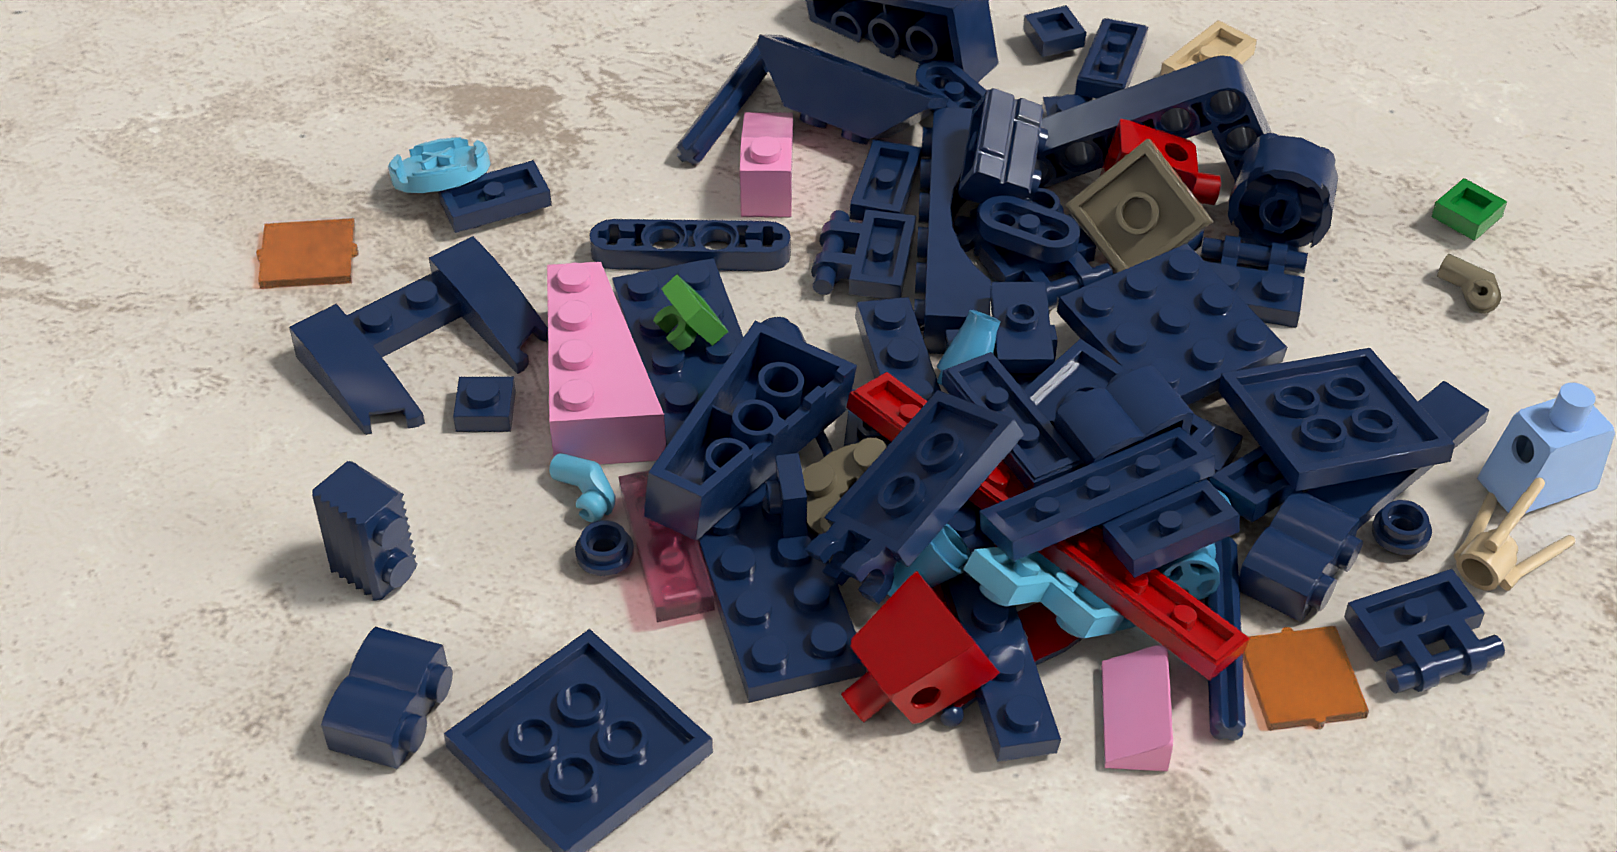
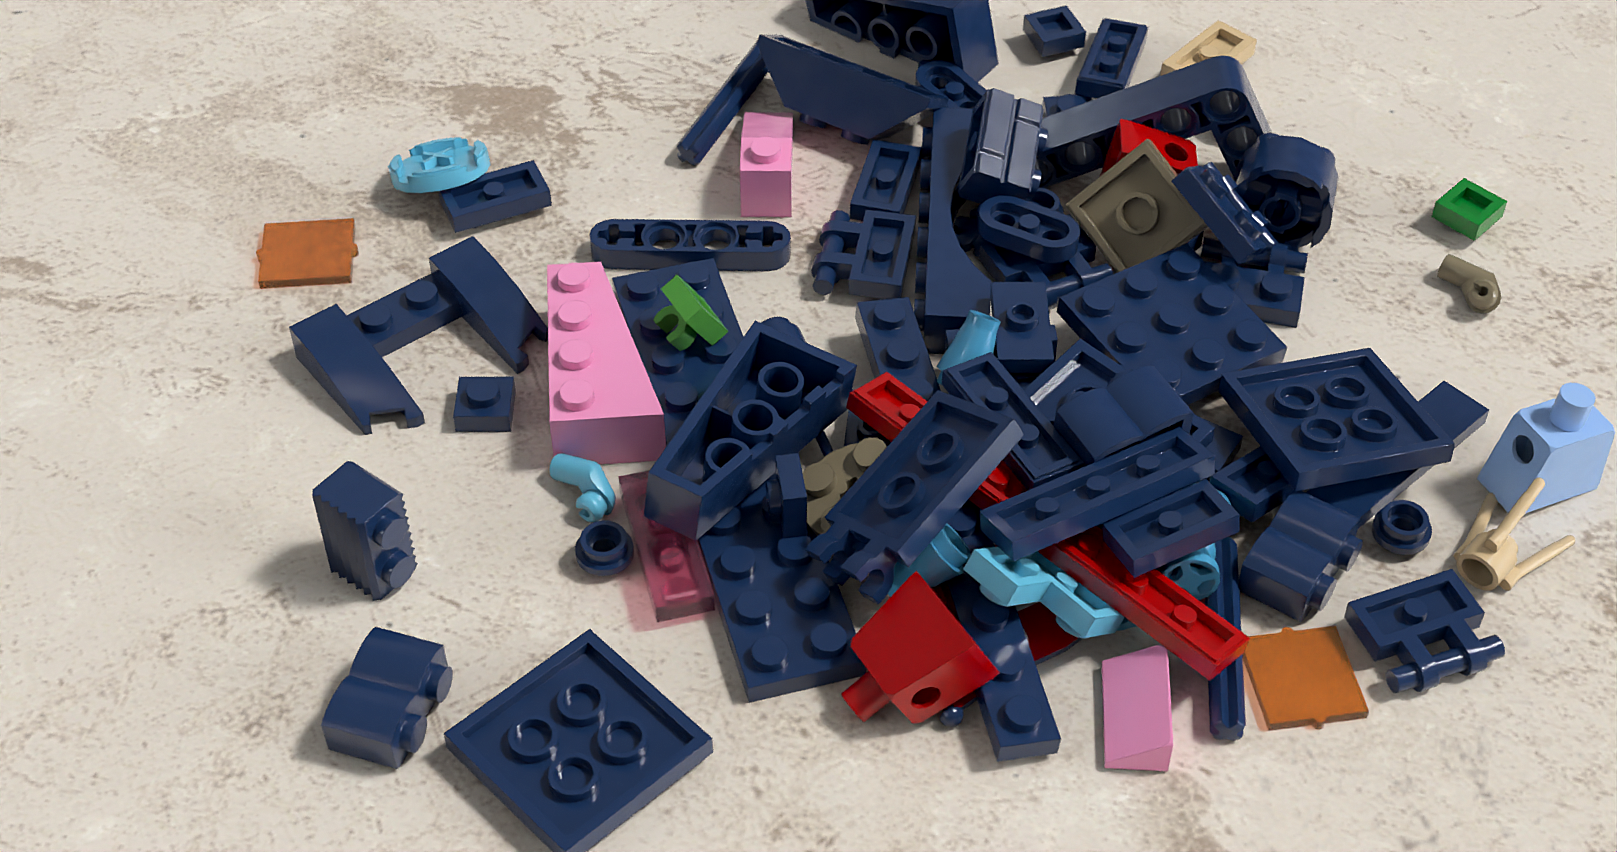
(1225, 211): none -> dark blue plate

